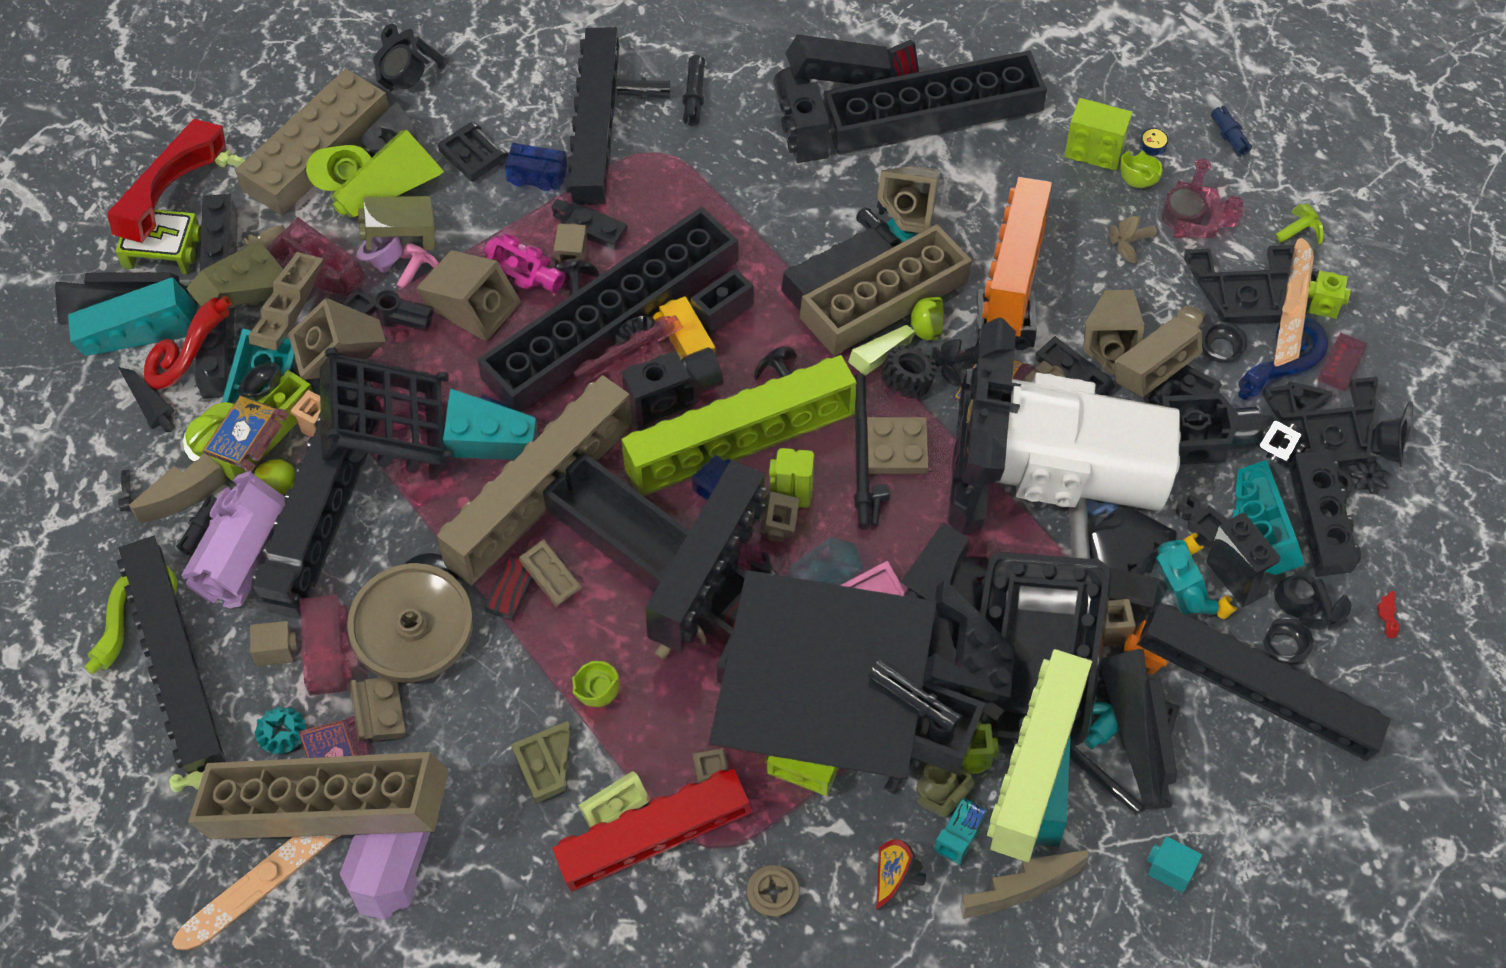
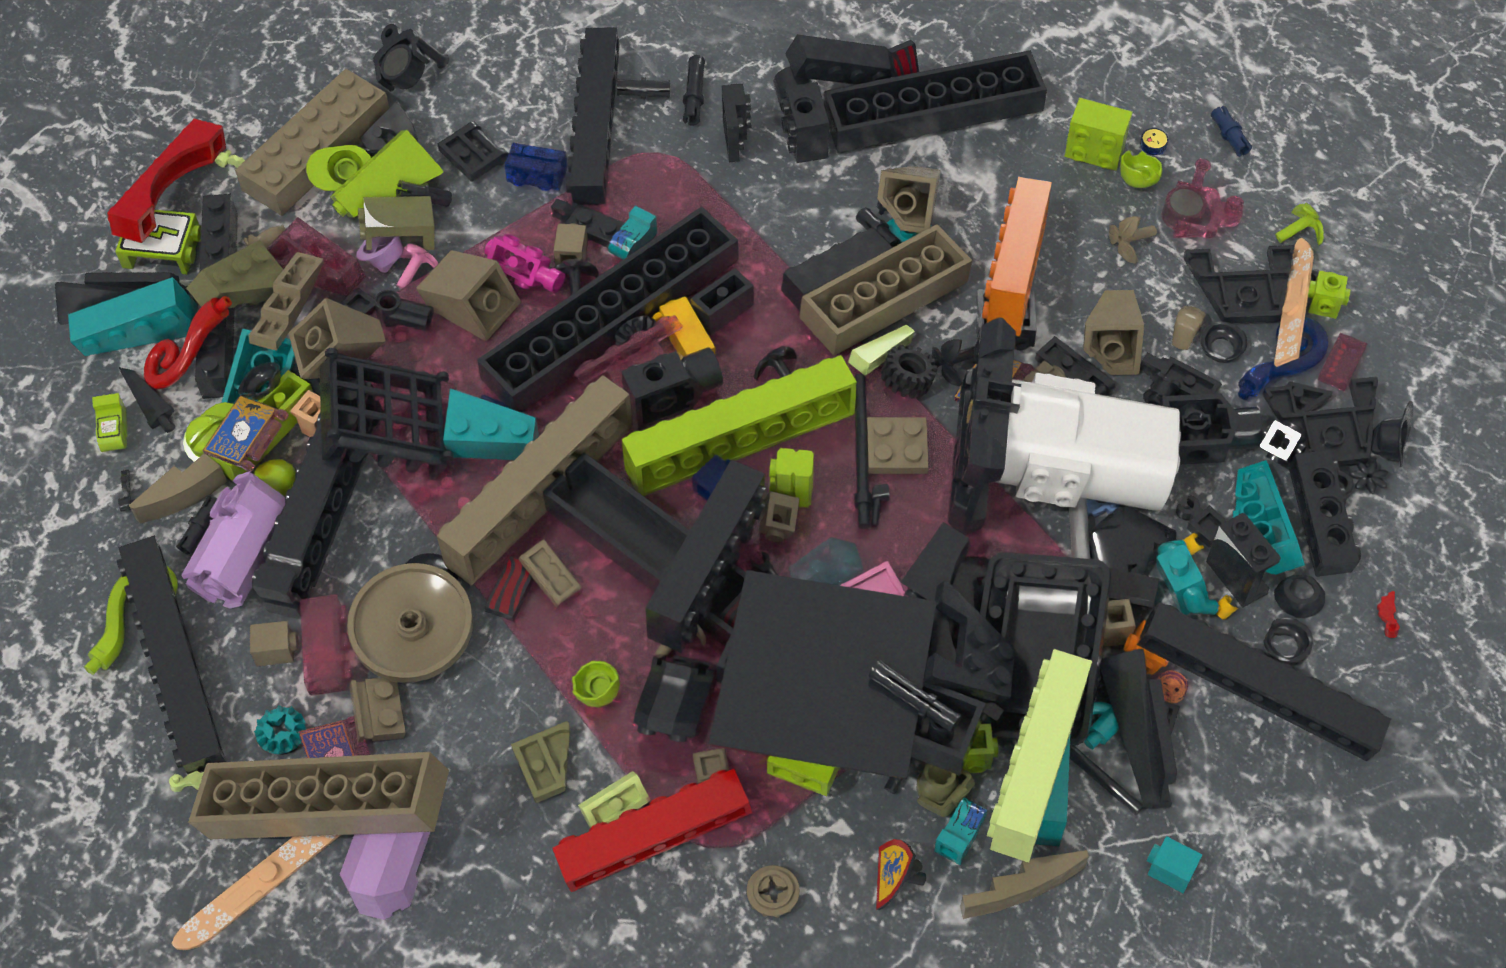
(110, 422): none -> lime leg
(438, 196): none -> black axle
(634, 234): none -> teal leg
(675, 697): none -> black brick
(735, 118): none -> black plate
(928, 318): lime hair -> none
(1158, 356): dark tan brick -> none
(1173, 686): none -> tile
(1331, 616): black plant -> none

